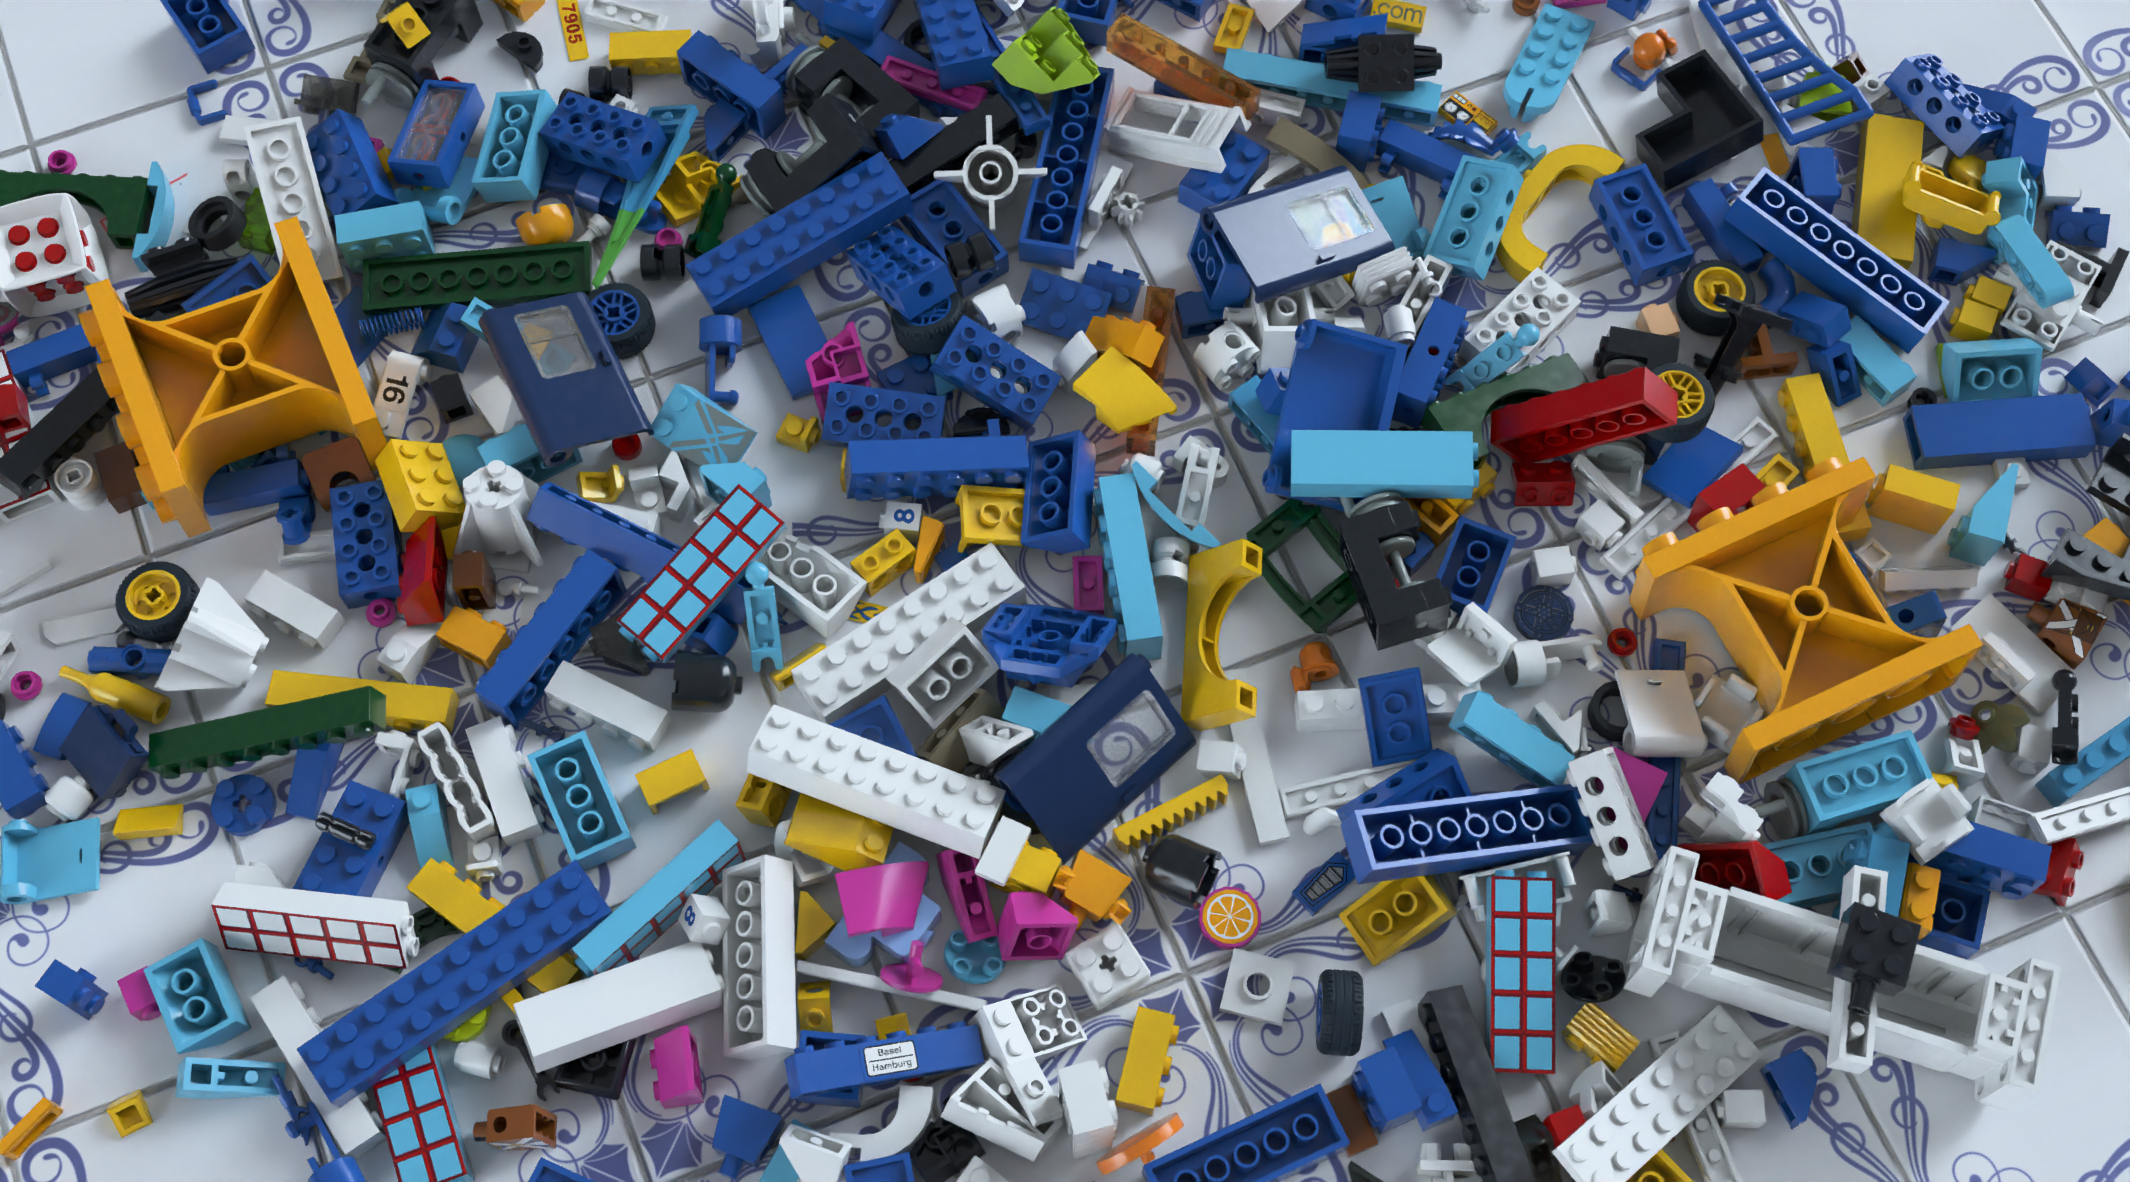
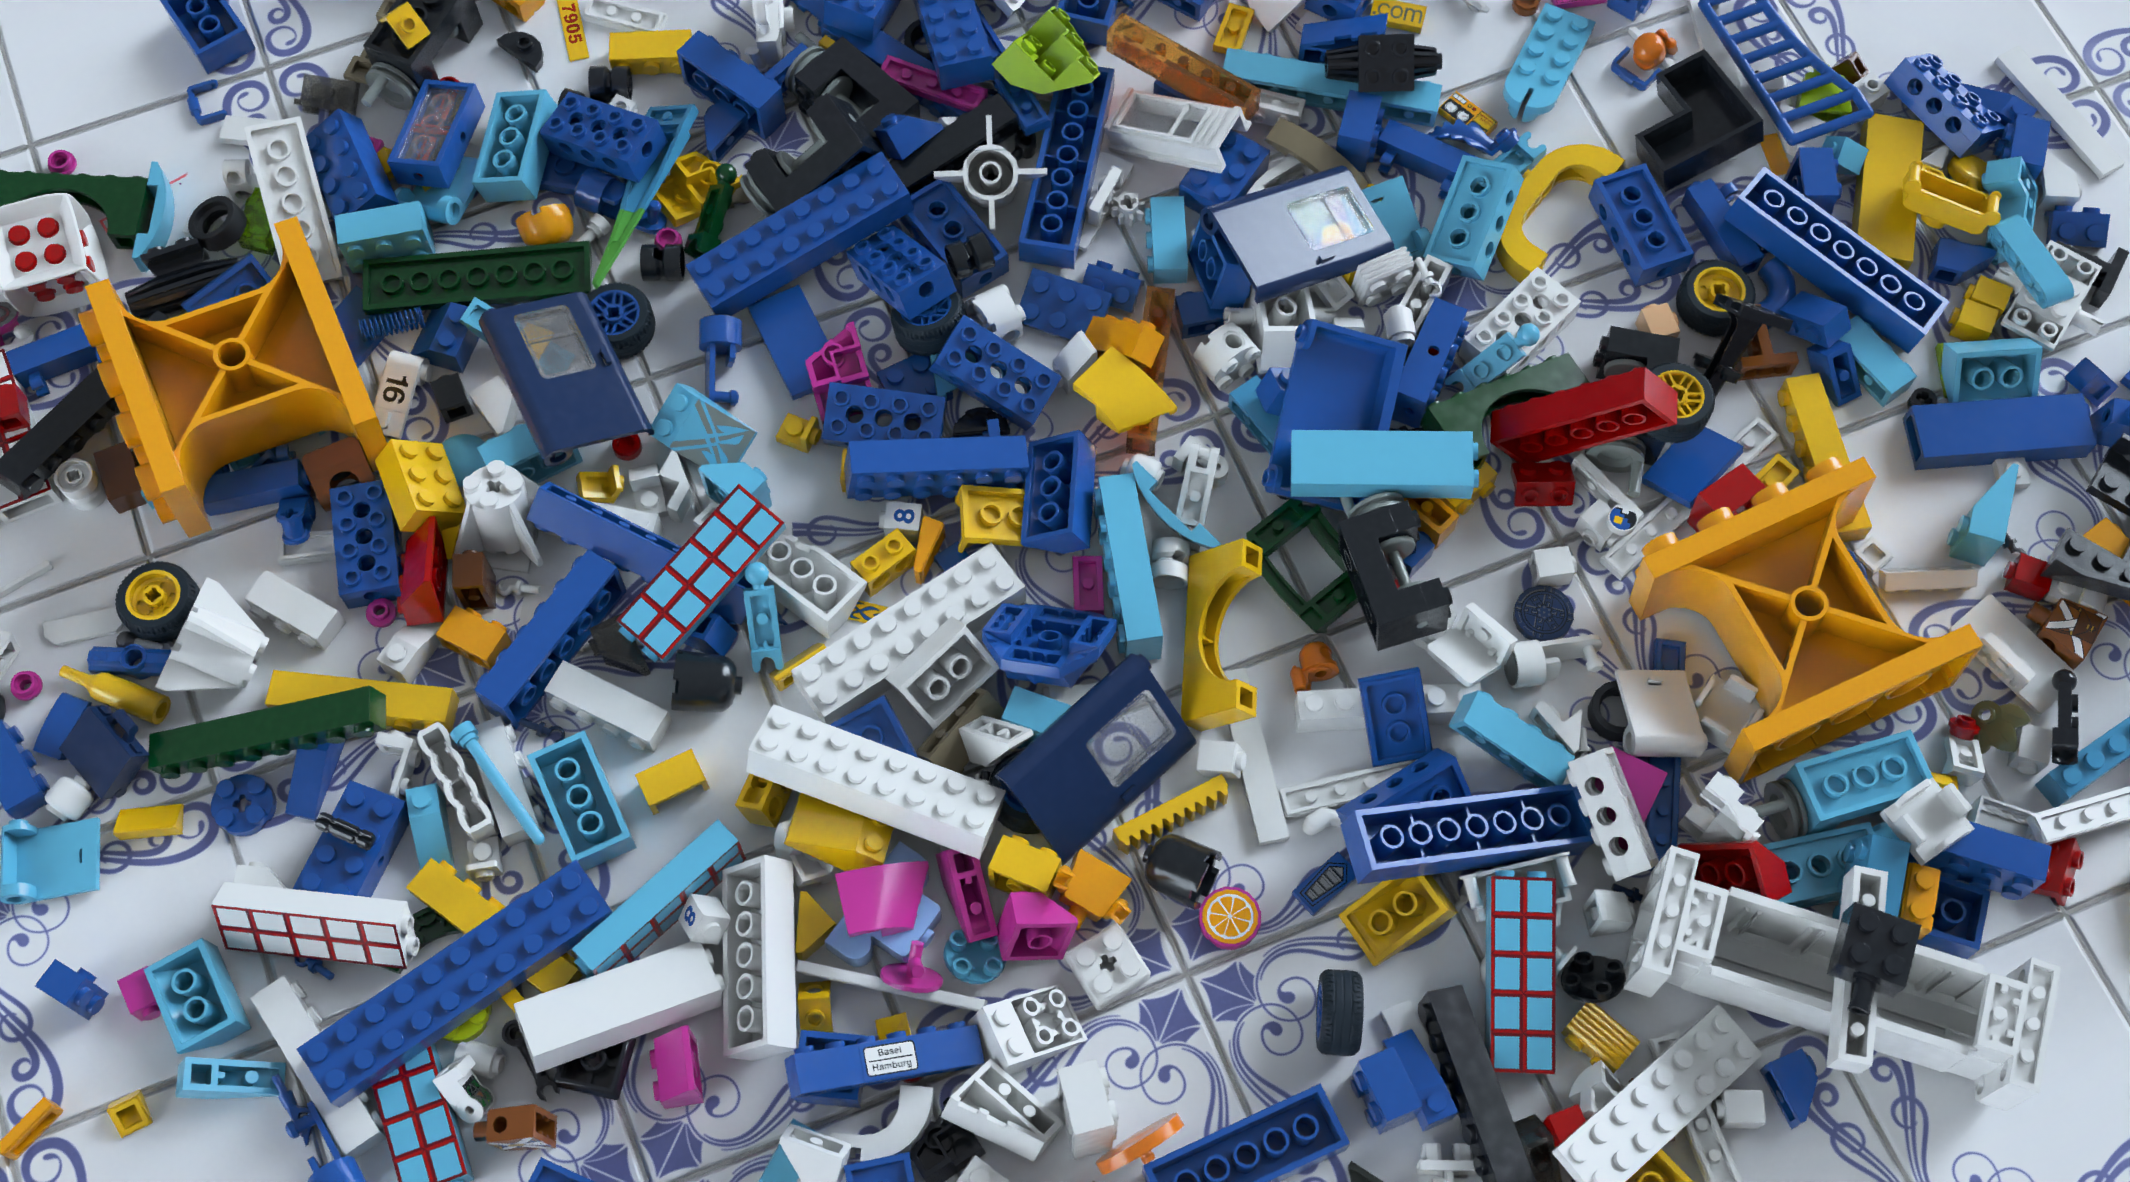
(464, 1090): none -> white leg
(466, 736): none -> medium azure piece
(744, 1135): blue torso -> none
(1003, 851): white tile -> none
(1033, 1091): white plate -> none
(1147, 1061): yellow brick -> none
(1167, 240): none -> medium azure brick
(1263, 1008): white piece -> none
(1352, 1120): dark orange tile -> none
(1474, 564): blue brick -> none
(1622, 519): none -> tile
(1625, 635): red plate -> none
(1848, 153): none -> medium azure brick
(1912, 499): yellow brick -> none
(1920, 615): blue torso -> none
(2059, 110): none -> white tile

